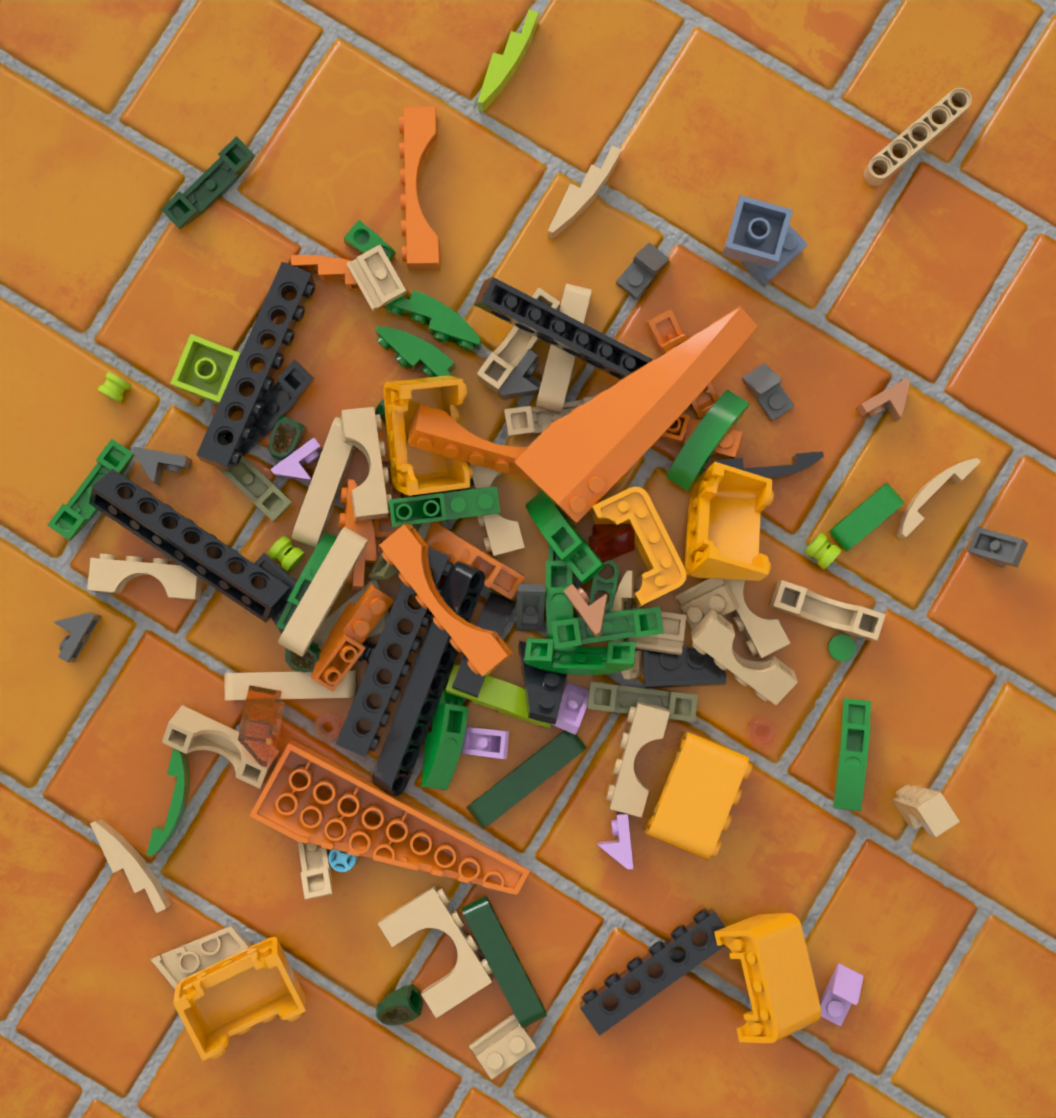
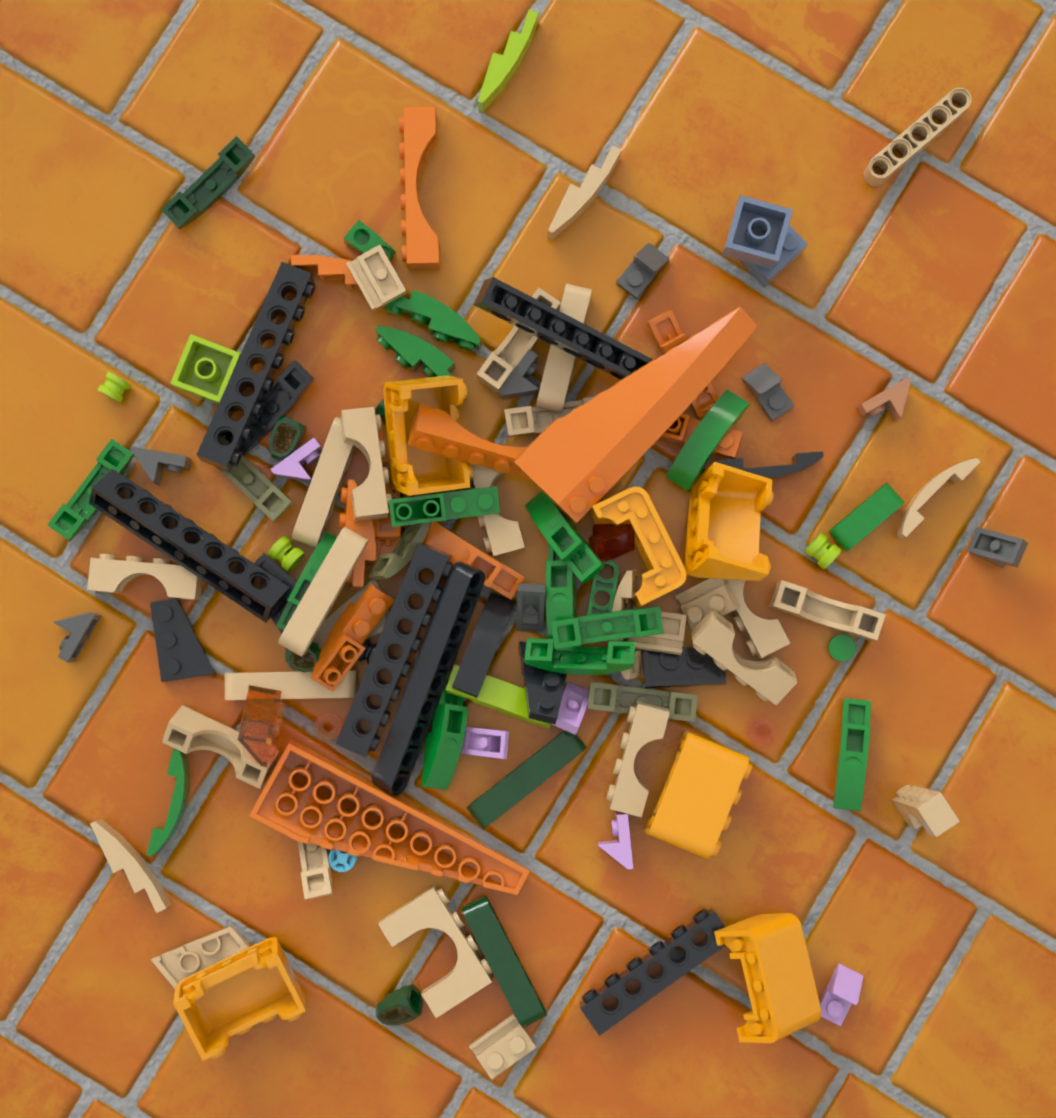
(177, 644): none -> black wing
(410, 556): orange arch -> none
(593, 614): nougat slope -> none

